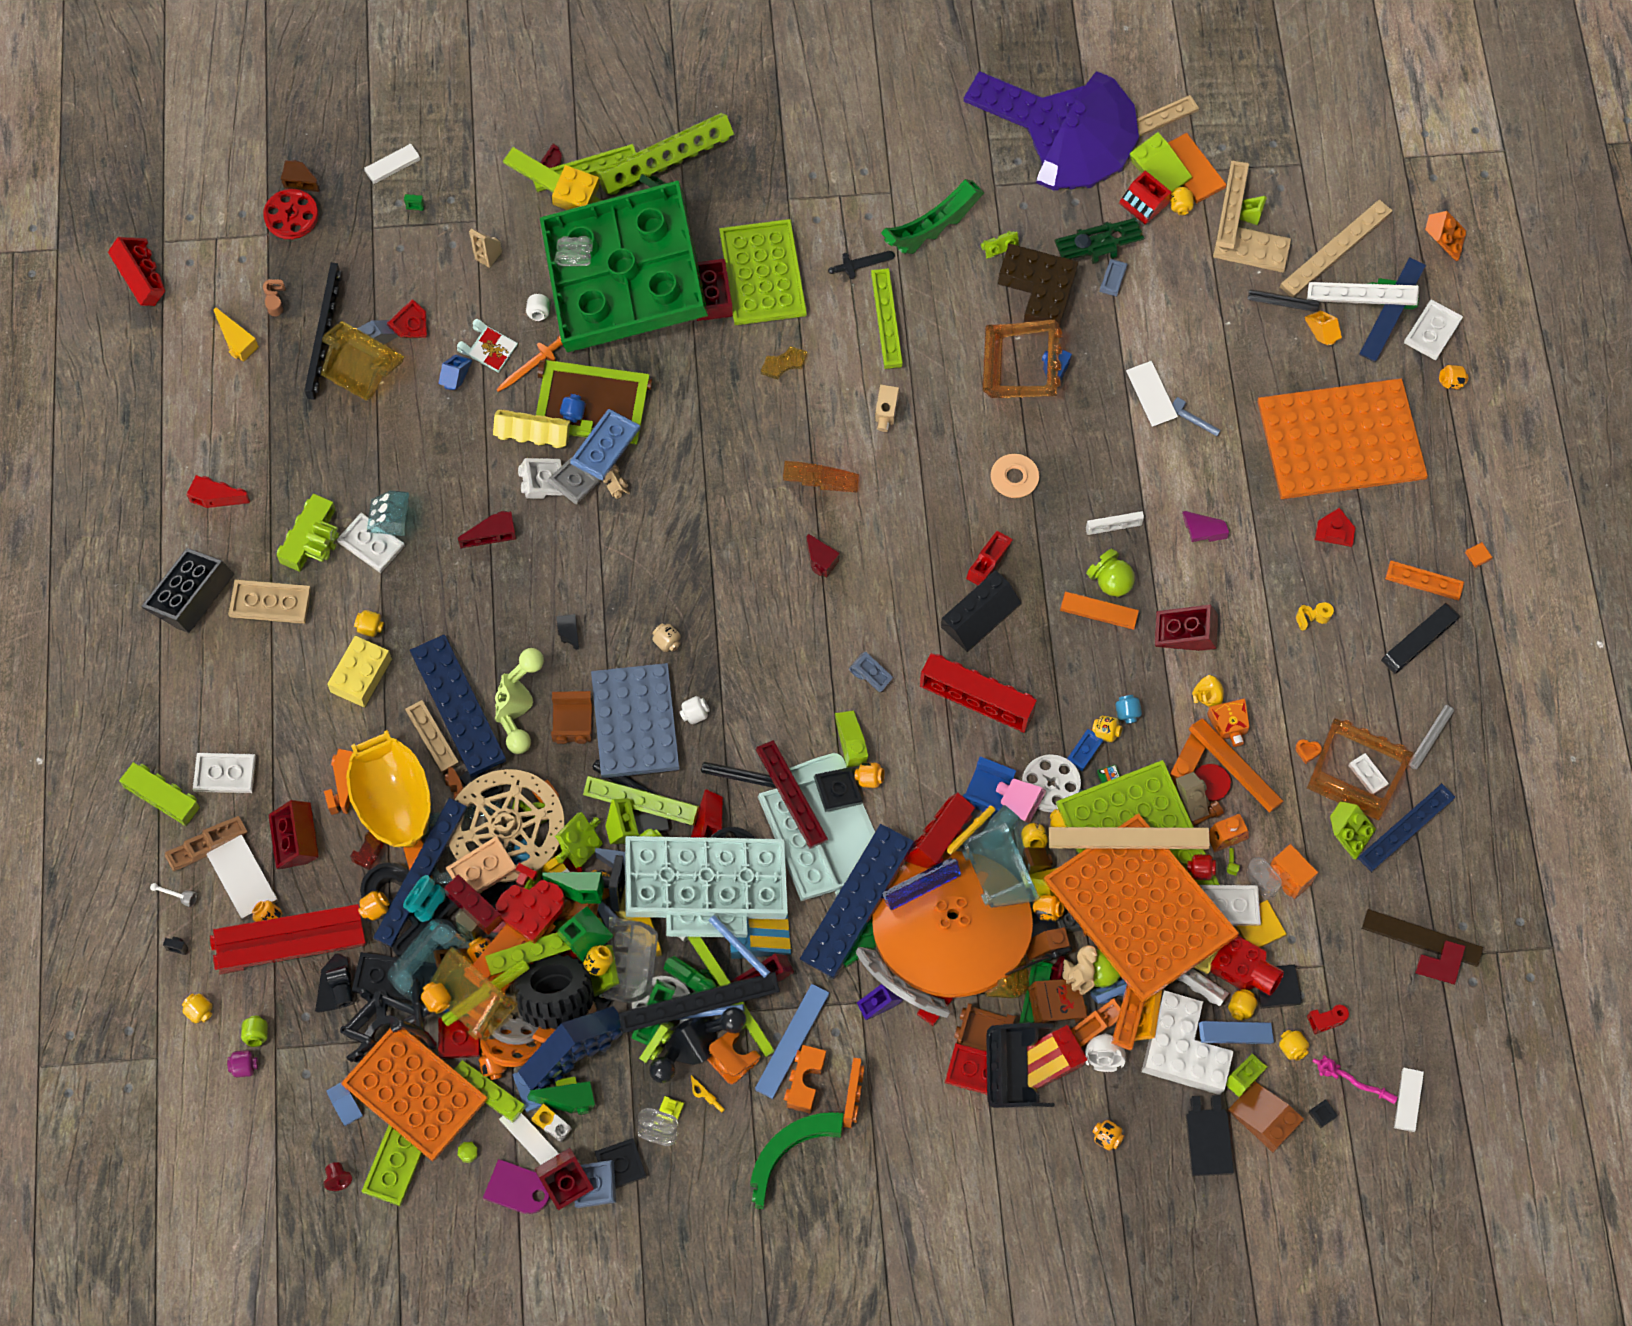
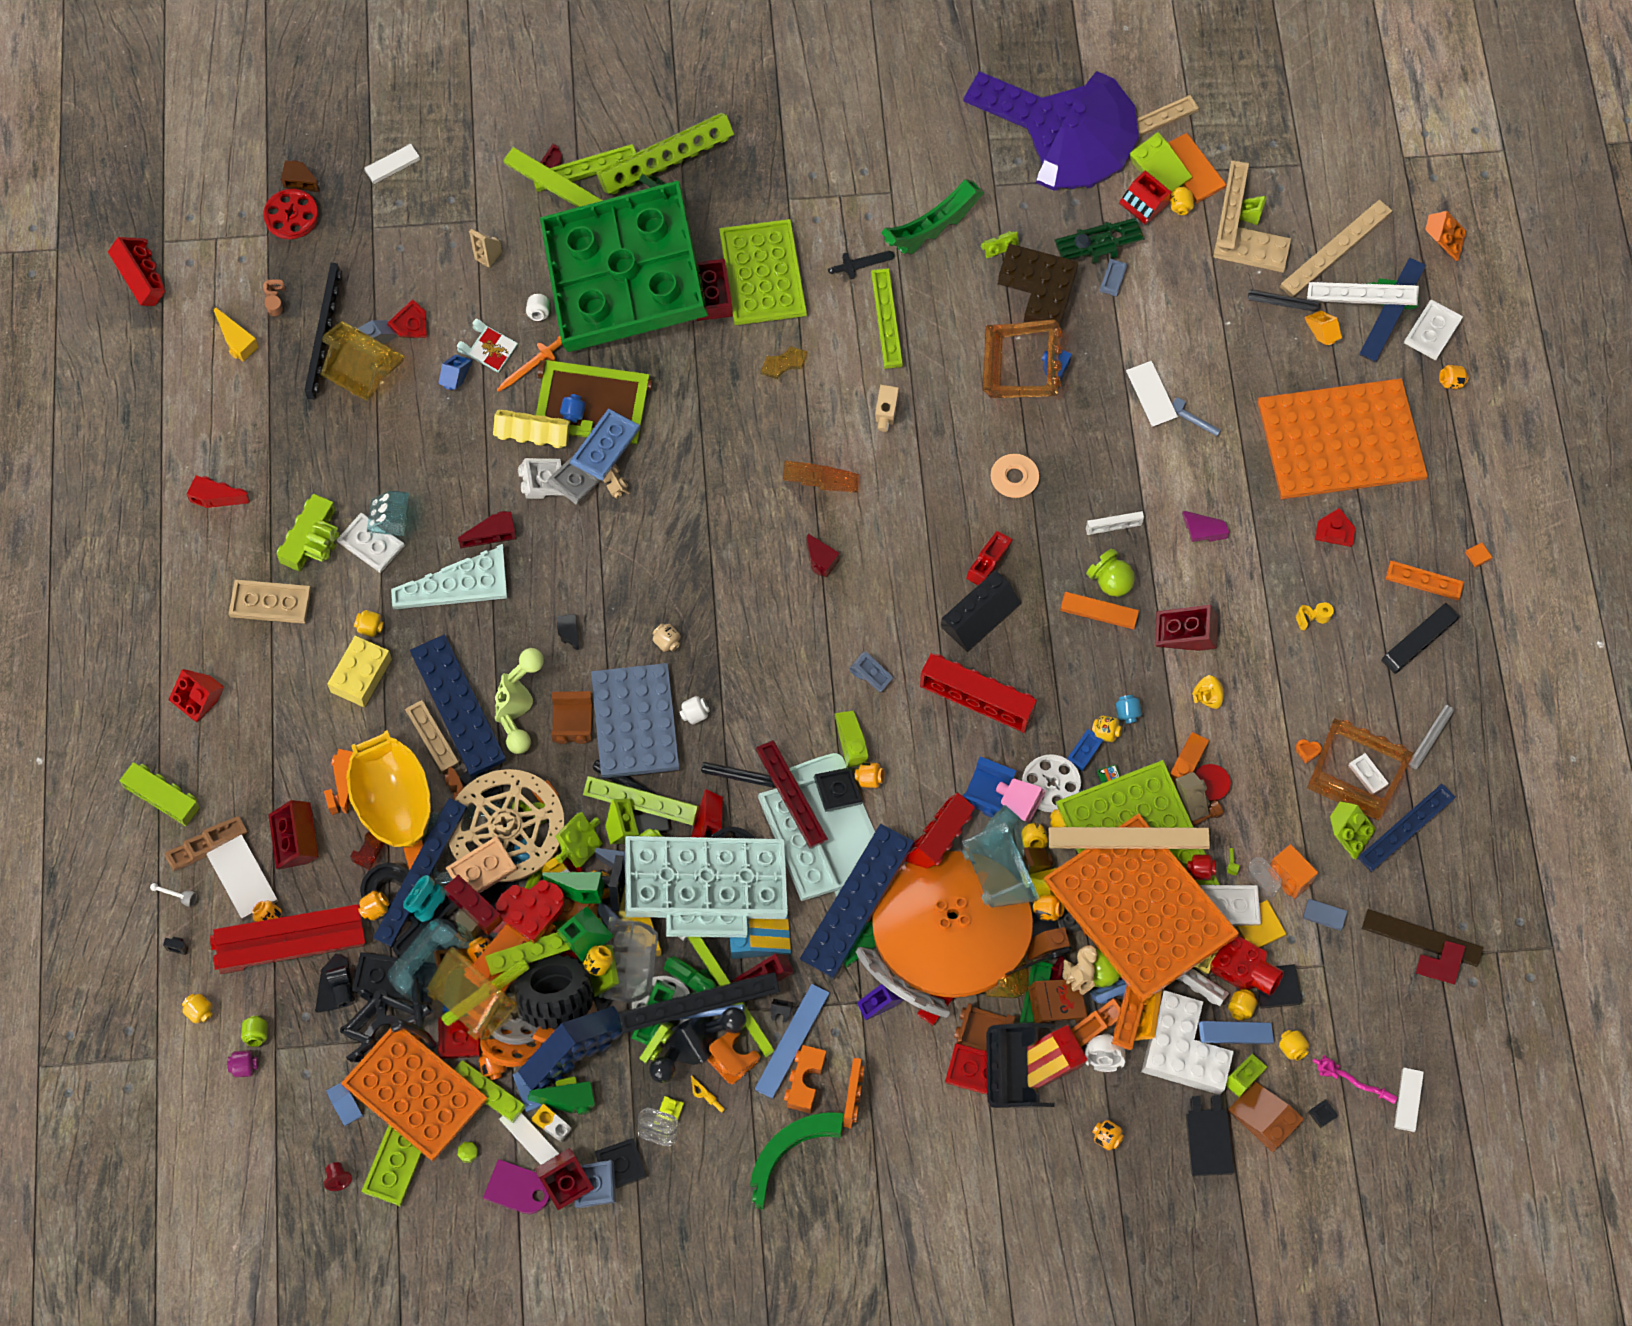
(188, 589): black slope -> none
(195, 693): none -> red slope
(224, 773): white tile -> none
(414, 202): green tile -> none
(436, 997): light orange head -> none
(461, 582): none -> light aqua wing
(525, 874): red tile -> none
(574, 189): yellow brick -> none
(574, 251): clear brick -> none
(739, 946): medium blue bar -> none
(782, 1007): none -> black tile
(921, 883): clear blue panel -> none
(969, 831): yellow piece -> none
(1230, 720): orange torso -> none
(1230, 833): orange torso -> none
(1235, 765): orange tile -> none
(1324, 914): none -> sand blue tile
(1327, 1020): red leg -> none

